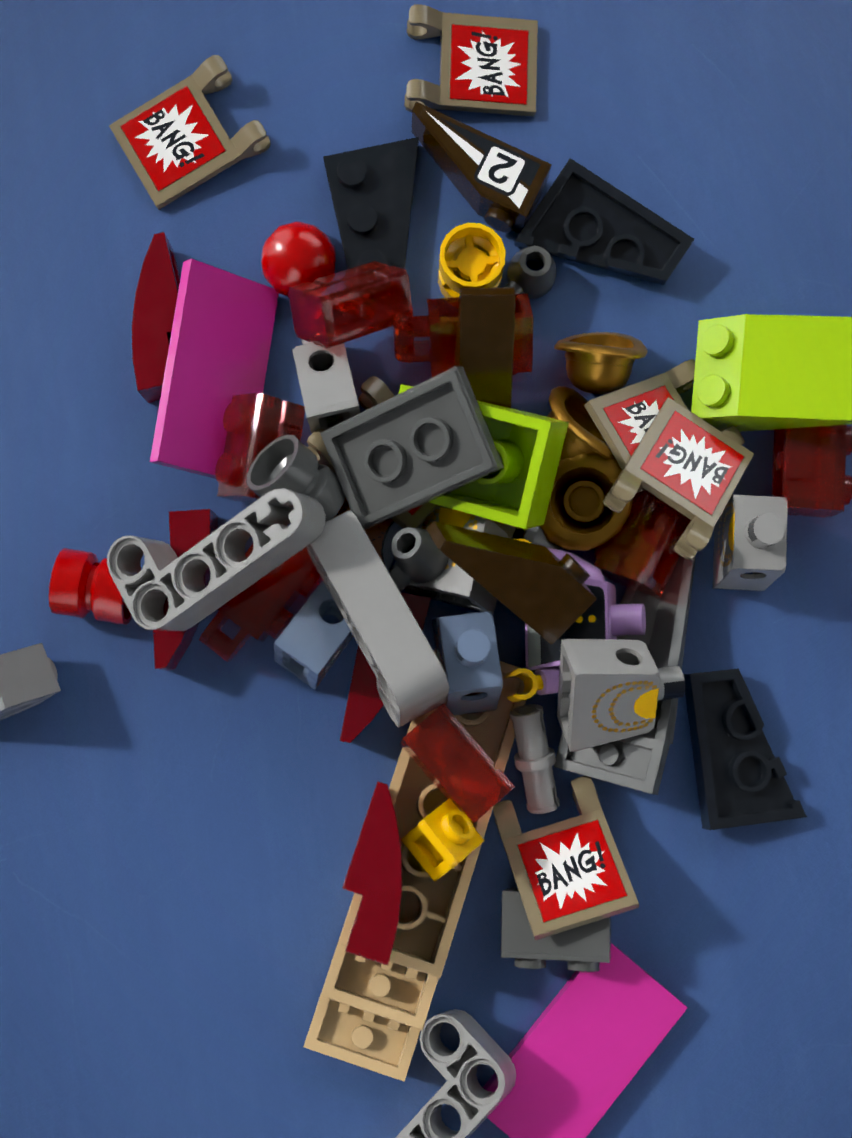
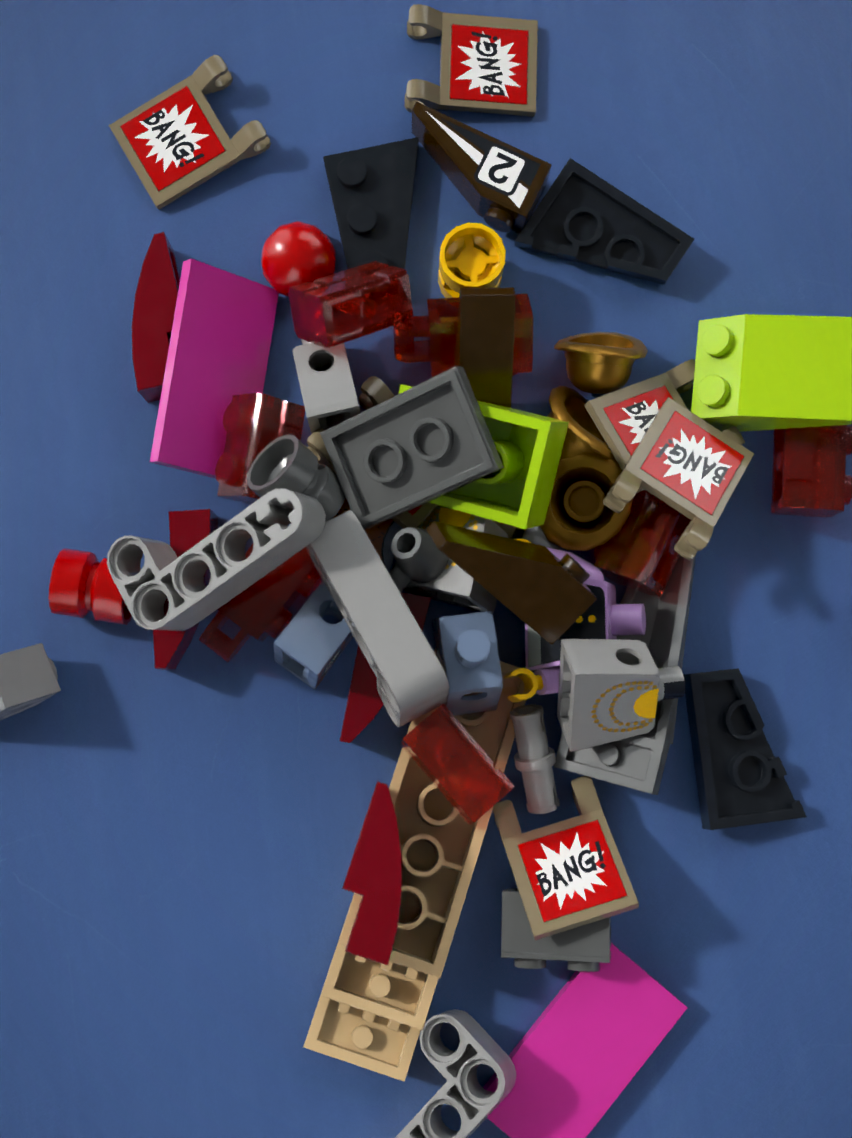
(442, 839): yellow bracket -> none
(528, 281): dark grey bar -> none
(750, 539): light grey torso -> none

